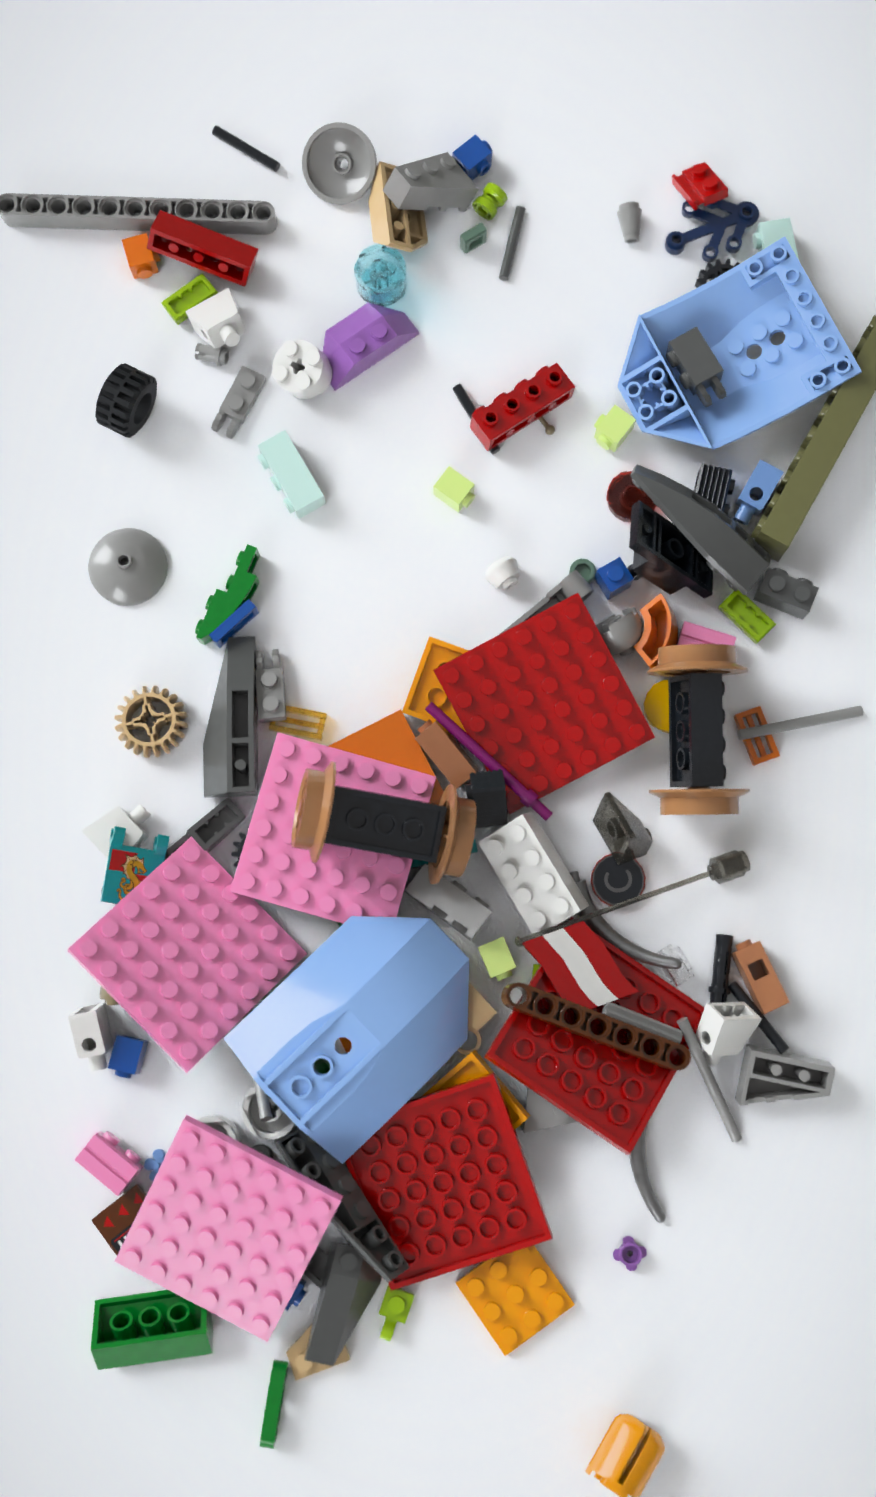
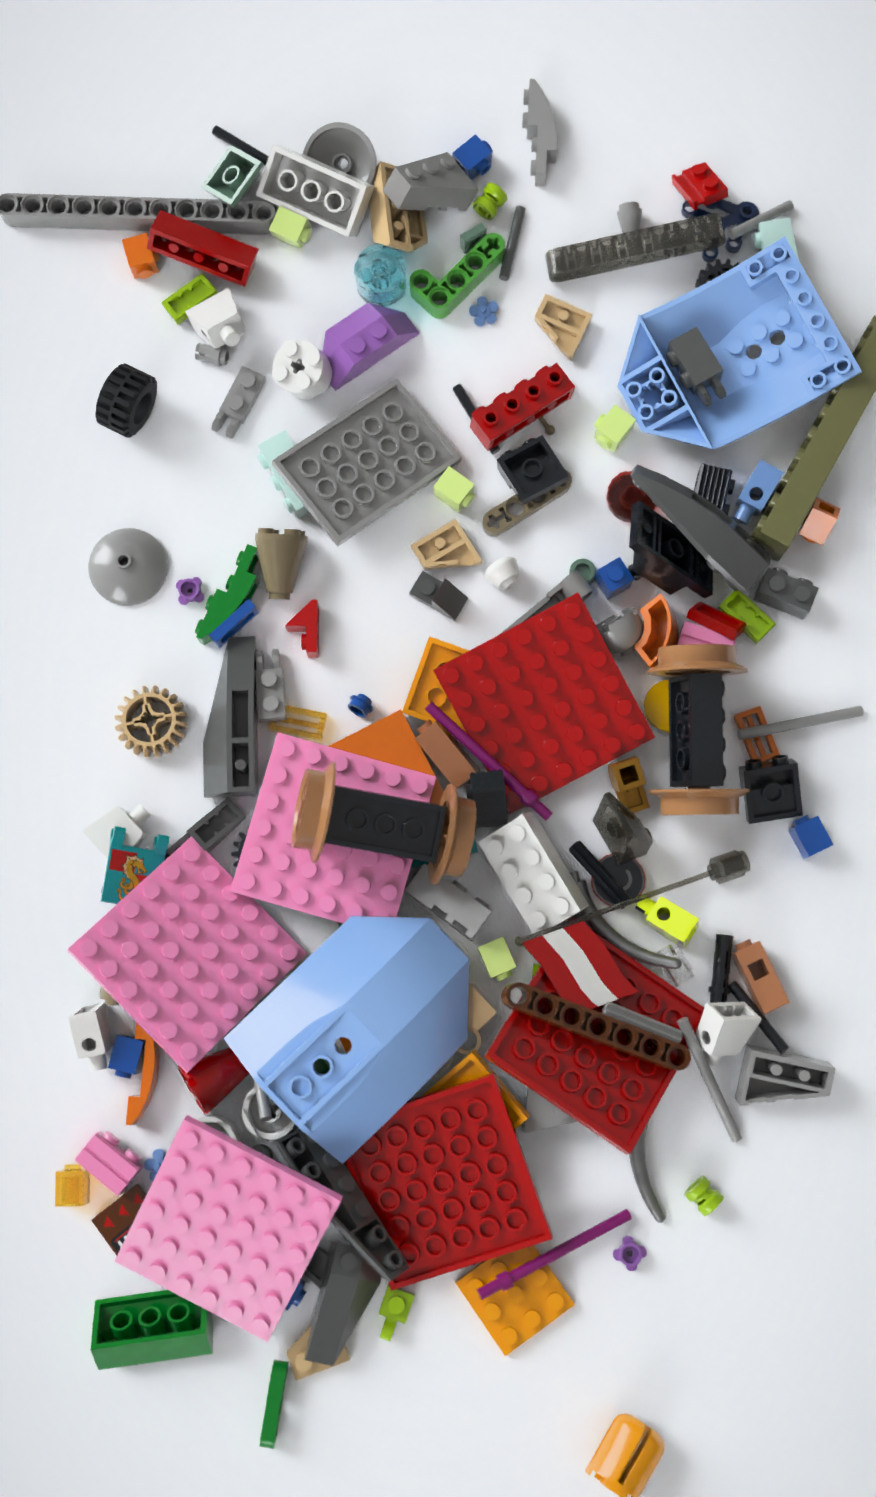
(72, 1186): none -> clear yellow brick
(138, 1103): none -> orange slope
(186, 584): none -> medium lavender plate
(214, 1078): none -> red cone
(233, 176): none -> sand green slope
(280, 559): none -> dark tan cone
(291, 227): none -> yellowish green brick
(307, 621): none -> red slope
(315, 190): none -> white brick
(360, 705): none -> blue plate
(366, 461): none -> light grey plate
(439, 595): none -> dark grey slope
(446, 548): none -> tan wing
(459, 273): none -> bright green beam
(484, 311): none -> medium blue plant
(506, 1279): none -> magenta bar
(529, 509): none -> dark tan beam
(531, 469): none -> black plate
(541, 129): none -> light grey slope
(562, 324): none -> tan wing
(599, 872): none -> black axle
(628, 782): none -> pearl gold brick
(635, 247): none -> clear smoke beam
(679, 926): none -> neon yellow torso
(704, 1195): none -> lime wheel
(716, 620): none -> red tile
(766, 216): none -> light grey bar
(772, 788): none -> black plate
(810, 836): none -> blue brick
(819, 521): none -> brick

